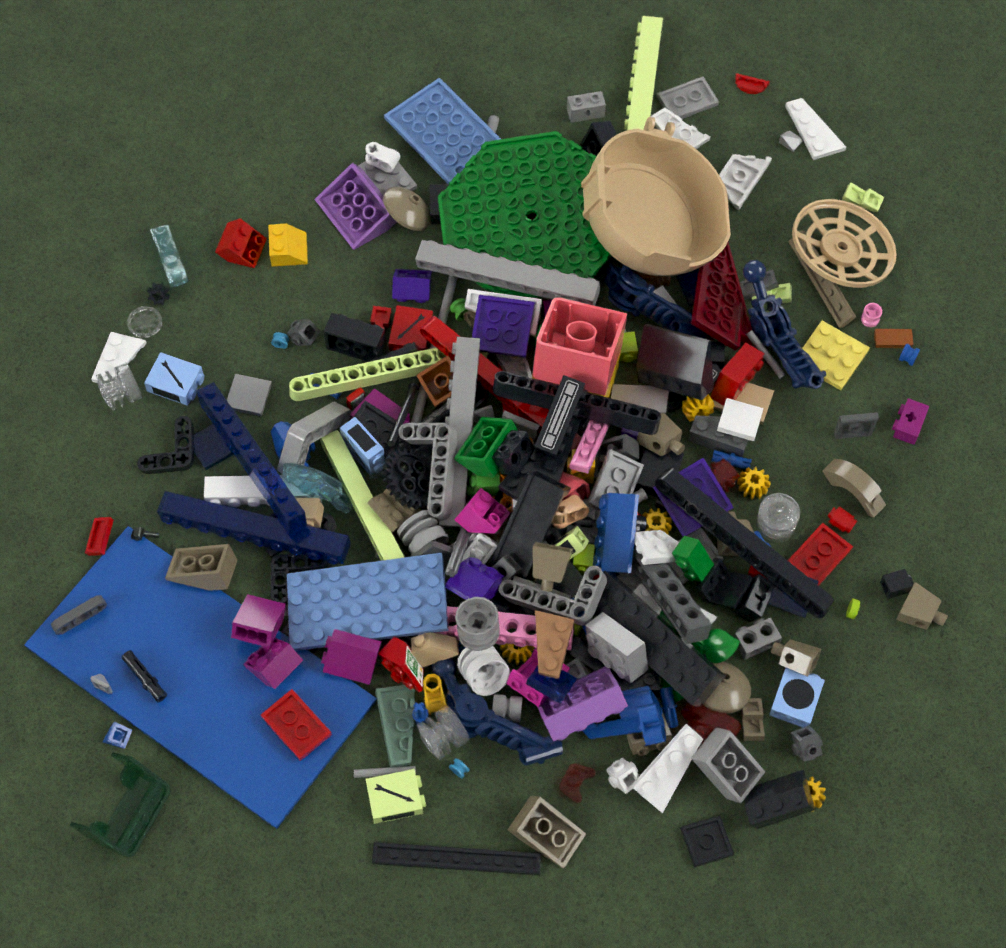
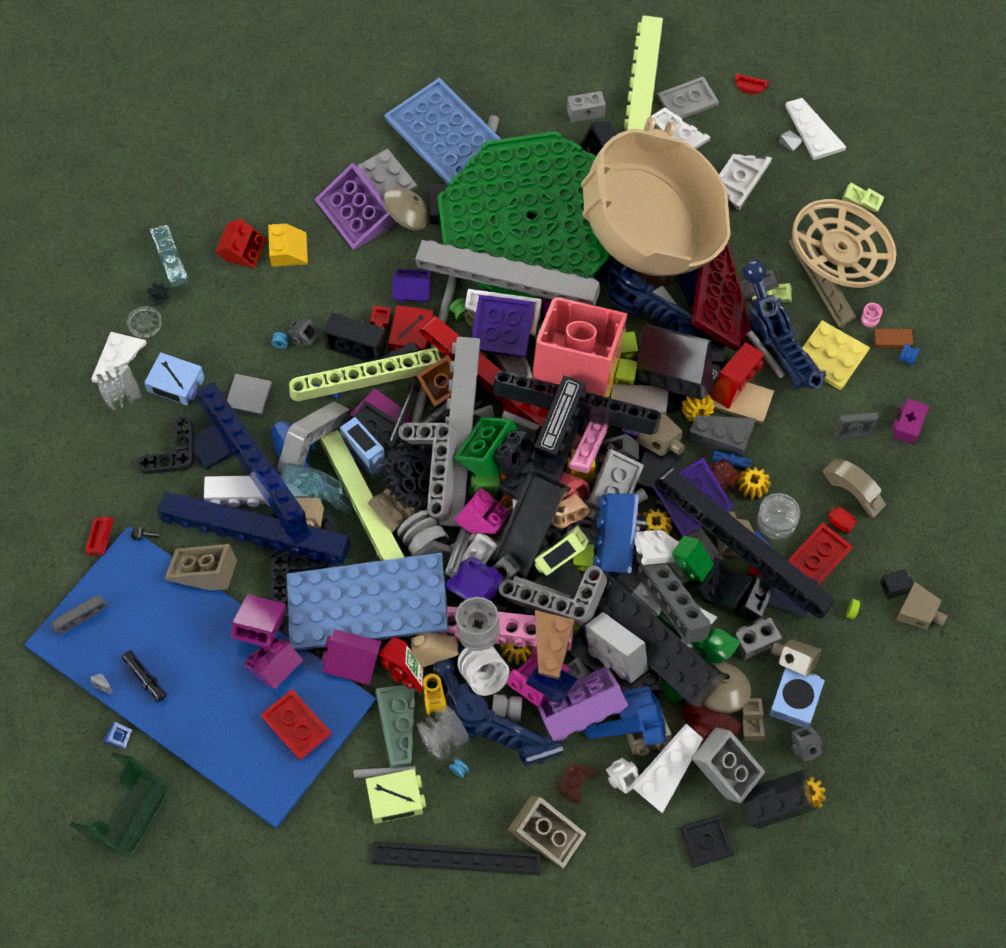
(355, 398): tile -> none
(381, 158): white piece -> none
(419, 713): blue axle -> none
(550, 564): dark tan torso -> none
(626, 372): none -> lime brick
(669, 706): blue axle -> none
(740, 419): white tile -> none

